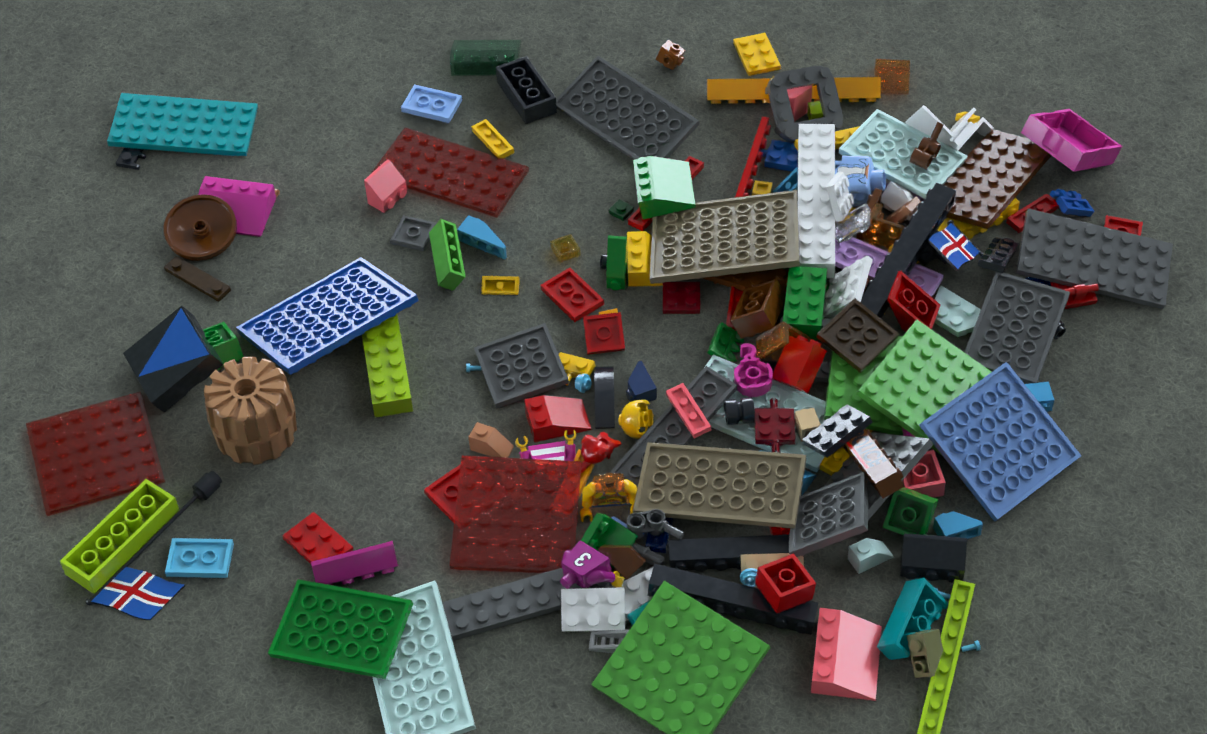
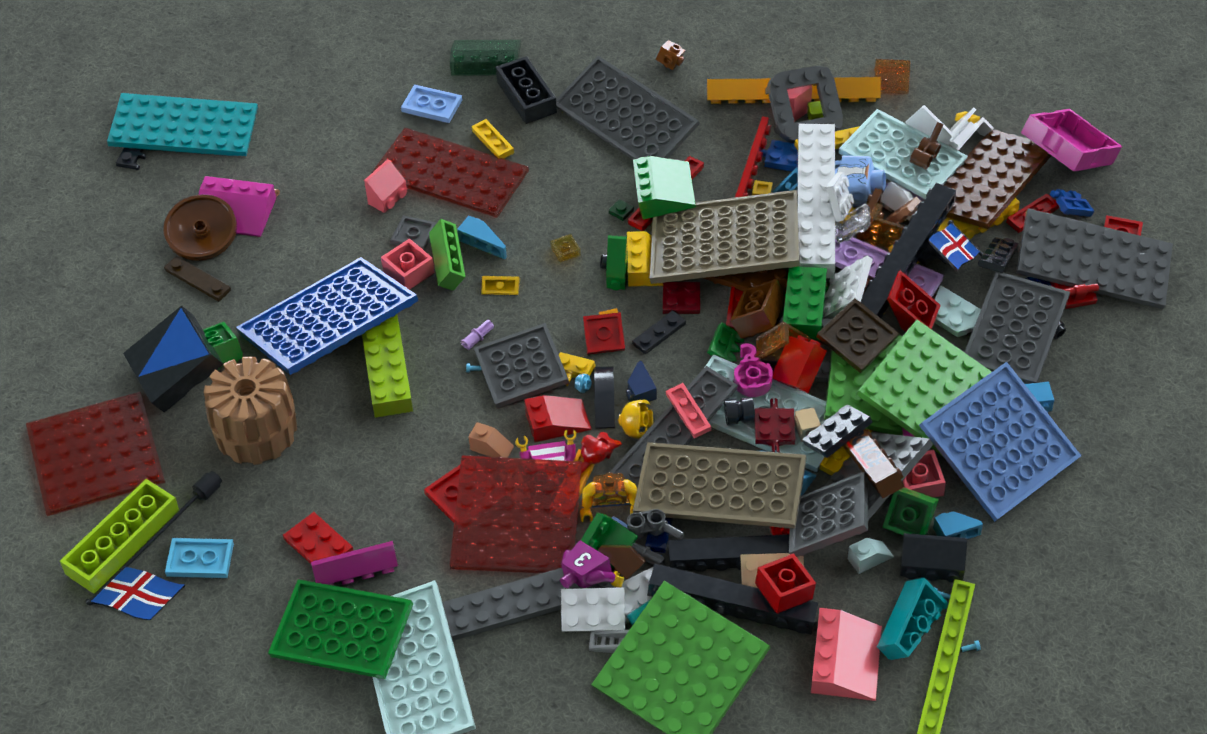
(408, 264): none -> coral brick
(477, 335): none -> lavender axle
(572, 294): red plate -> none
(659, 332): none -> black plate
(748, 577): medium azure plate -> none
(756, 54): yellow plate -> none
(925, 652): olive slope -> none

